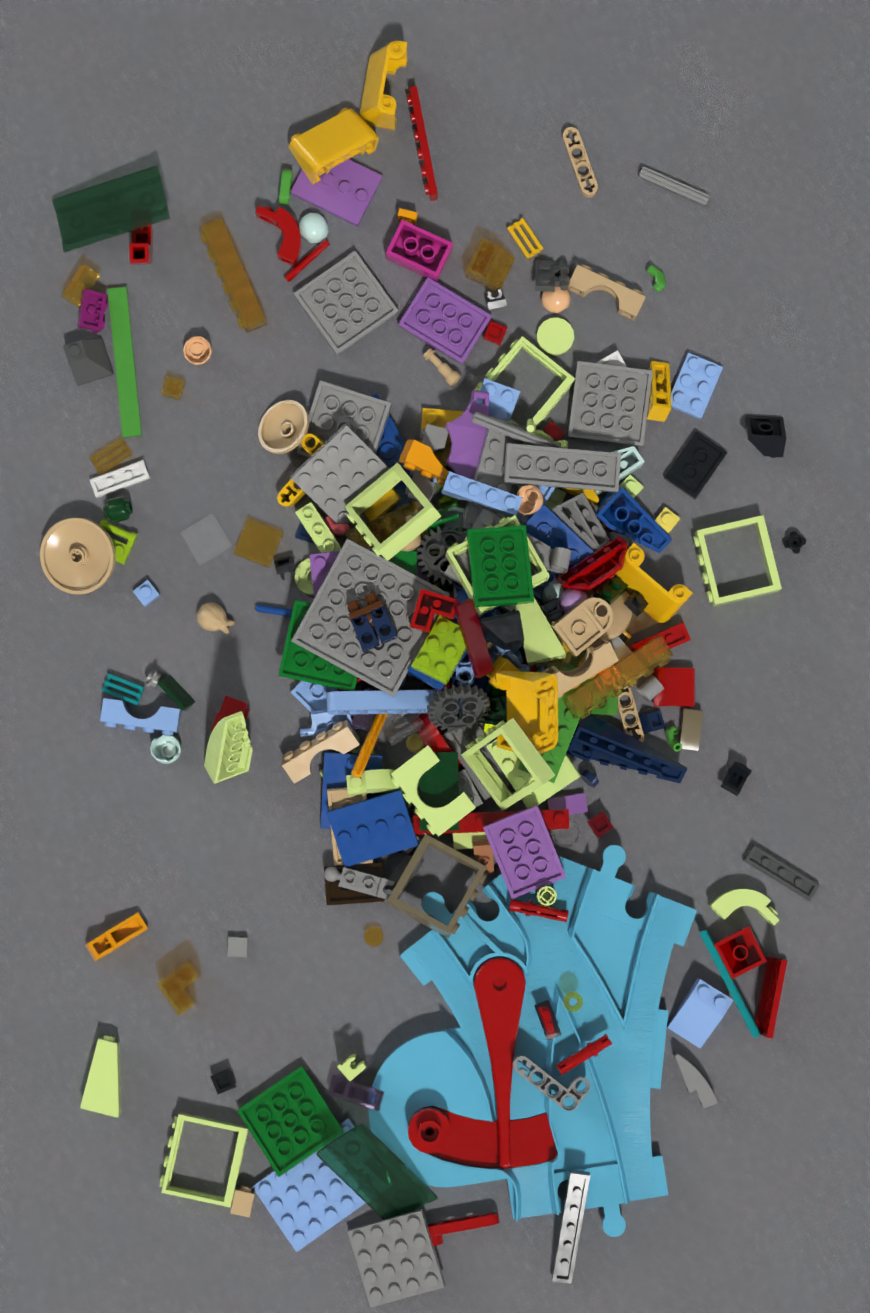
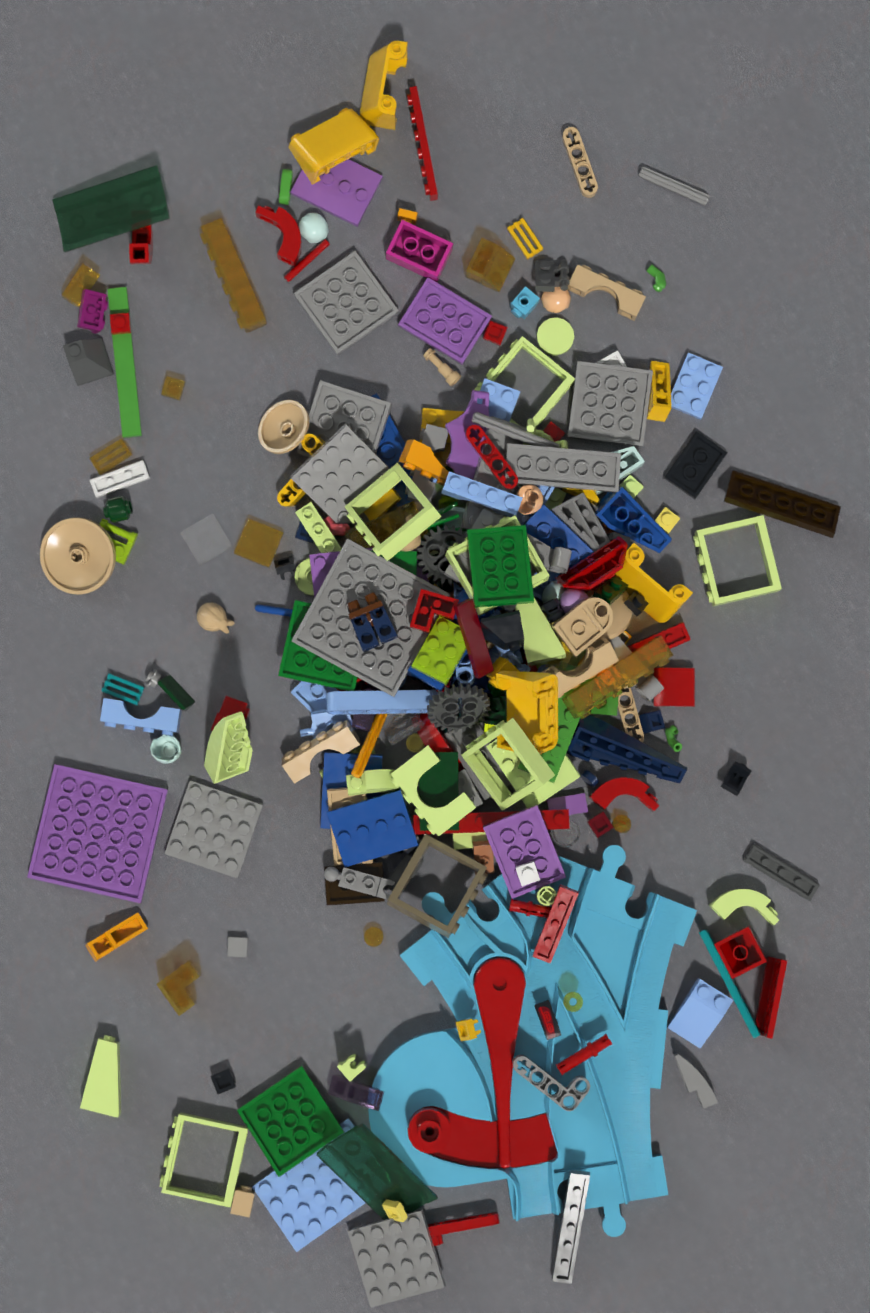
(97, 833): none -> medium lavender plate
(120, 323): none -> red plate
(146, 593): light blue plate -> none
(197, 350): light nougat hair -> none
(213, 829): none -> light grey plate
(395, 1210): none -> light yellow plate
(466, 1029): none -> yellow tile
(494, 455): none -> red beam
(497, 301): tile -> none
(524, 303): none -> medium azure brick
(527, 873): none -> white plate
(555, 923): none -> plate
(621, 823): none -> clear yellow plate
(623, 786): none -> red arch
(691, 728): dark tan slope -> none
(767, 434): black slope -> none
(782, 504): none -> dark brown plate
(793, 536): black plate -> none

